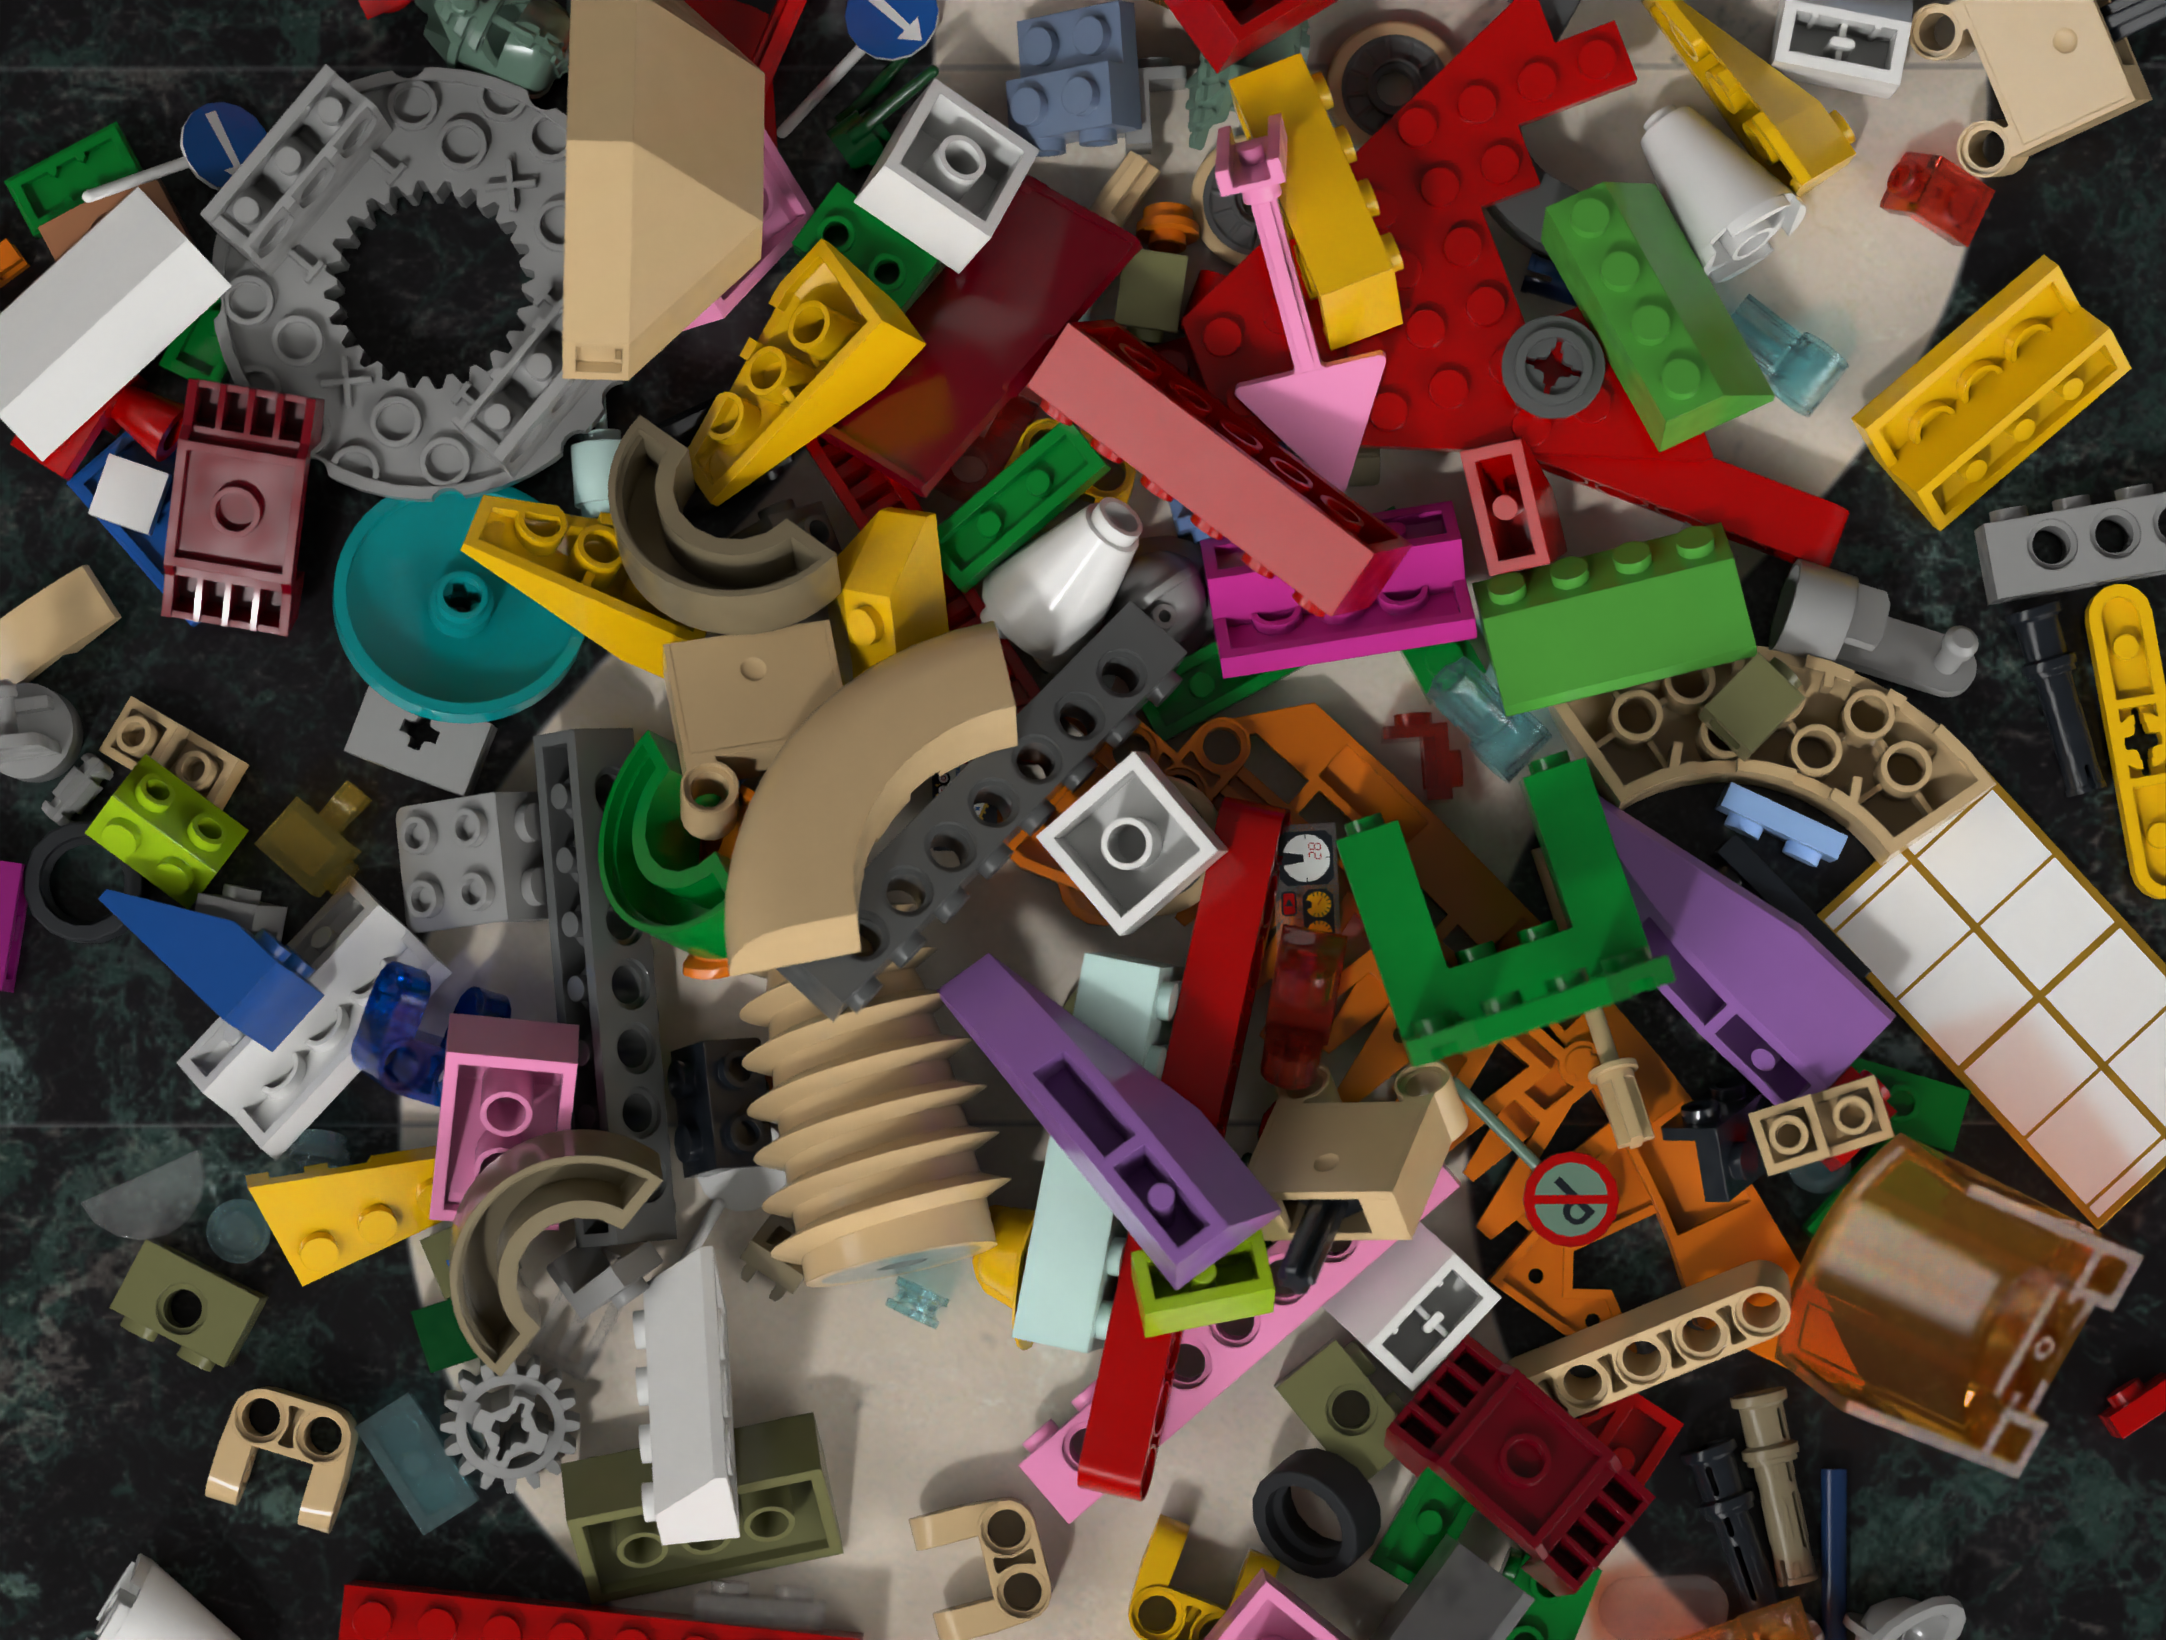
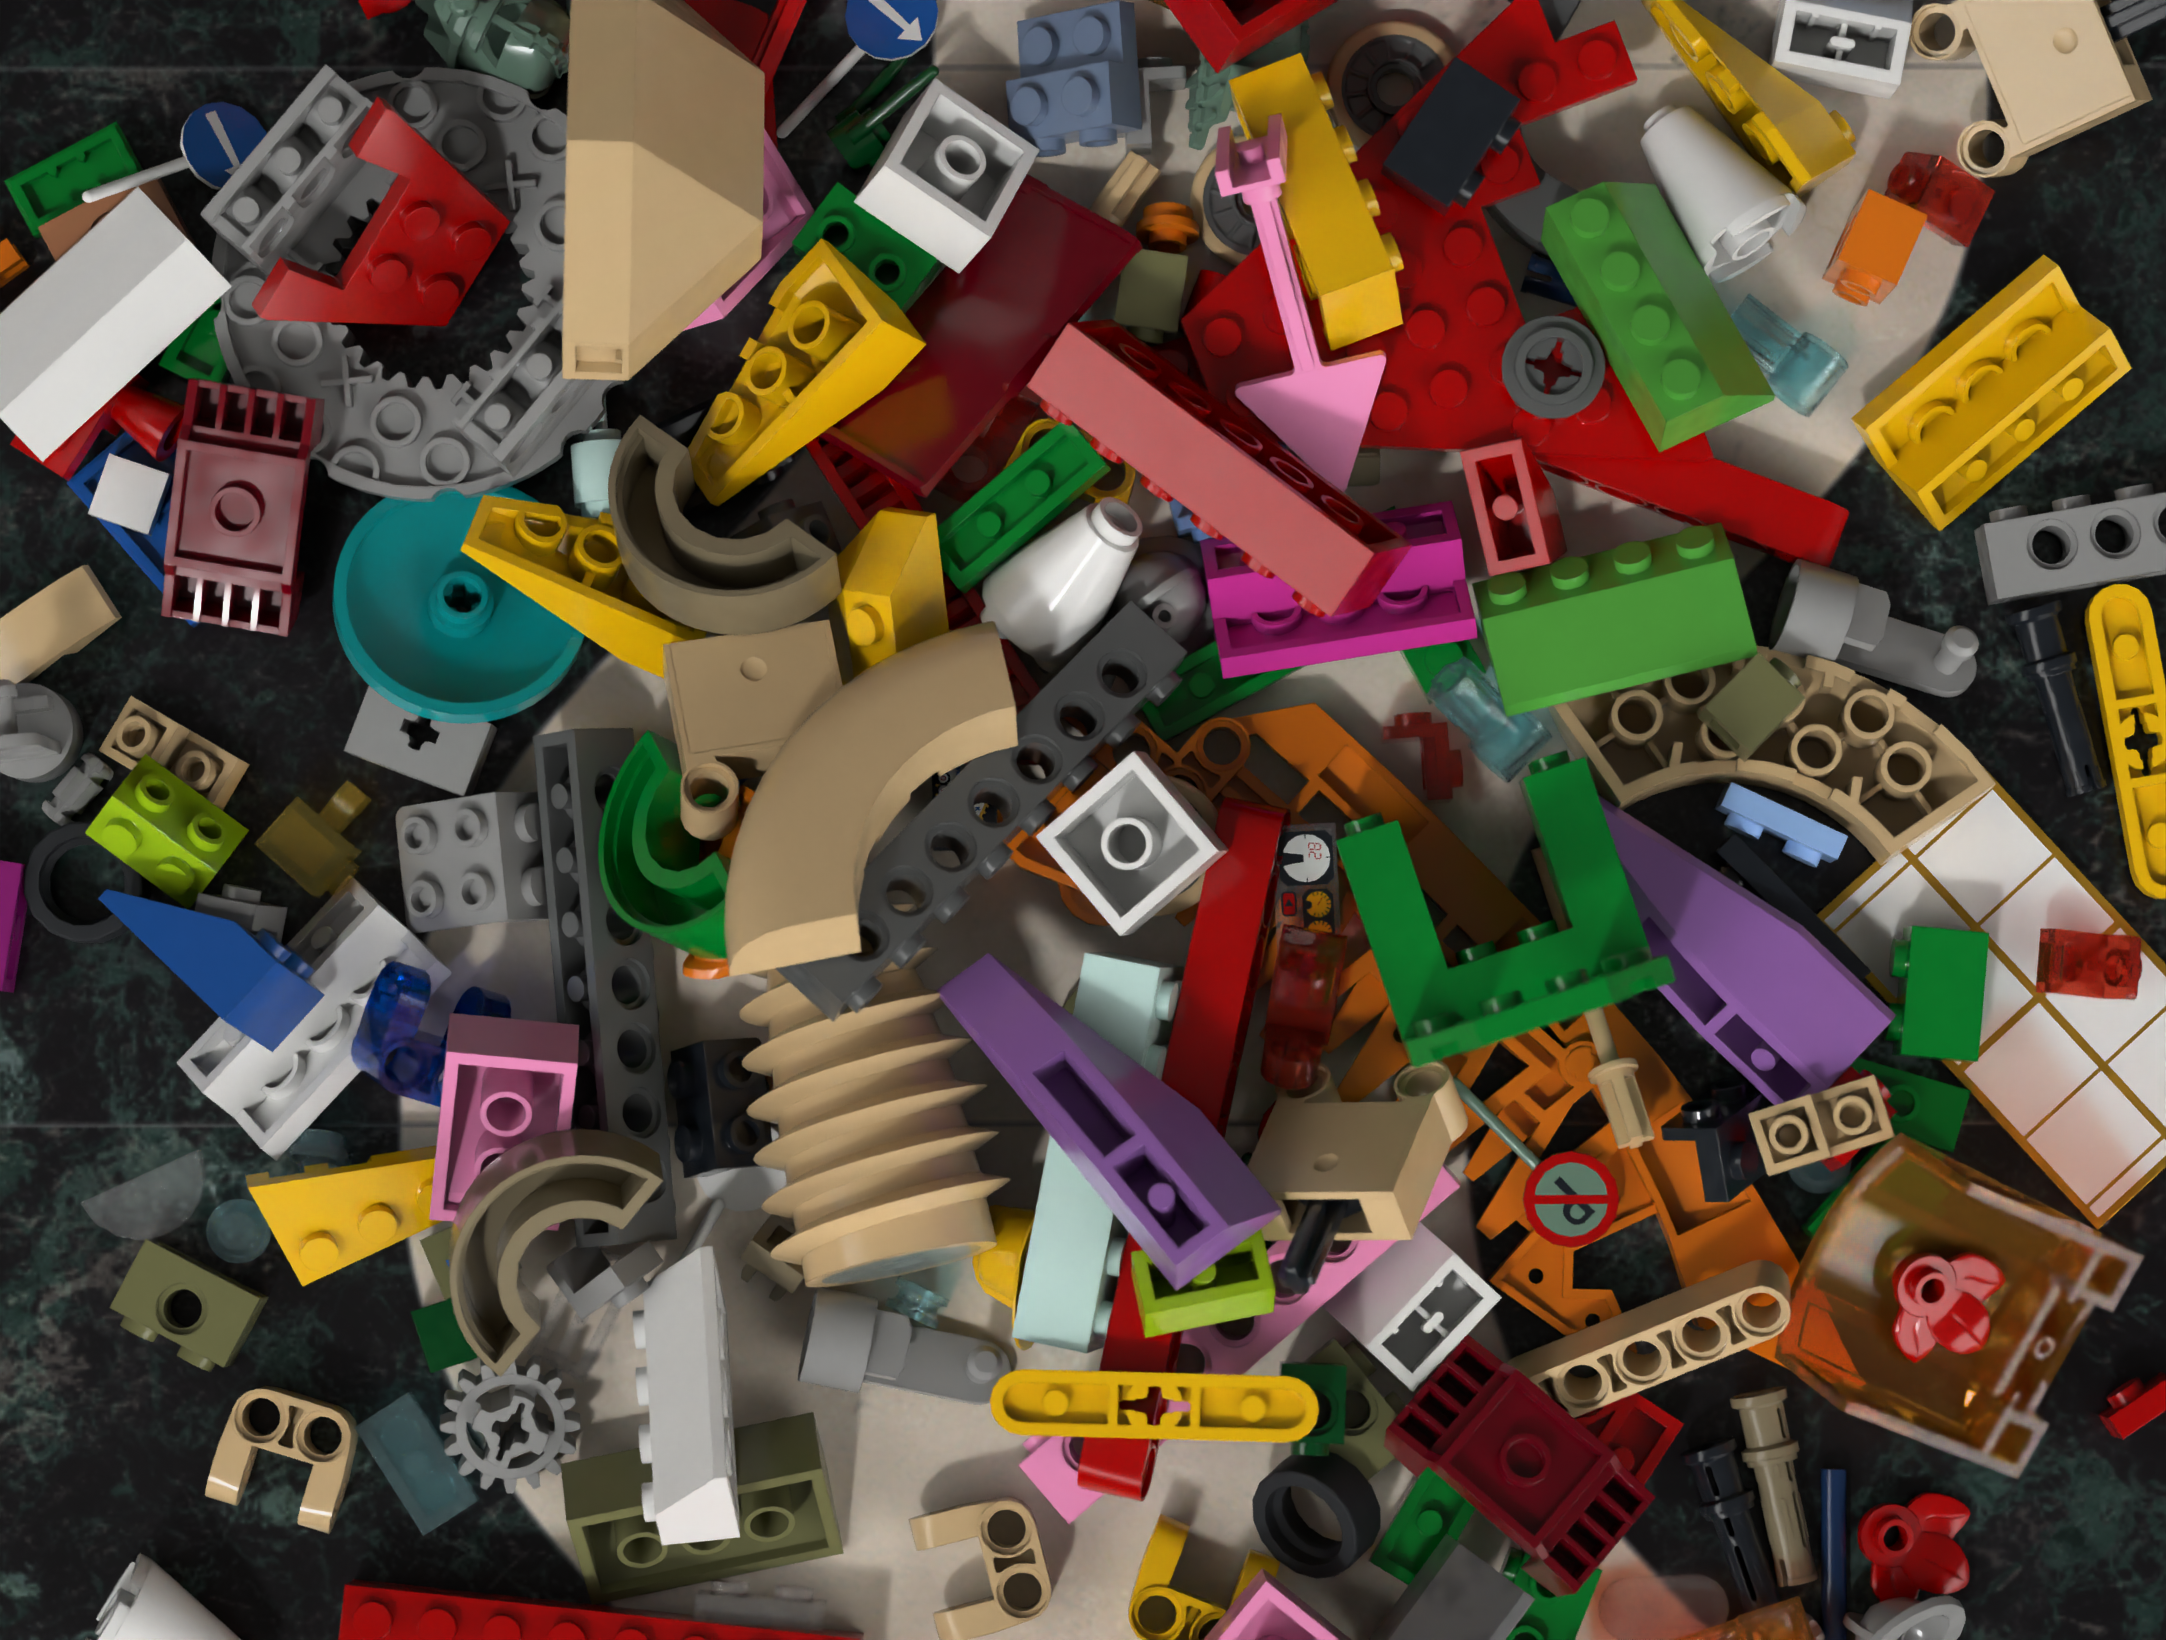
(413, 253): none -> red wing
(856, 1343): none -> light grey piece
(1088, 1405): none -> yellow piece
(1331, 1381): none -> dark green brick
(1451, 138): none -> black brick
(1873, 249): none -> orange brick
(1924, 1550): none -> red plate
(1938, 993): none -> green brick
(1949, 1308): none -> red plate
(2088, 964): none -> clear red bracket

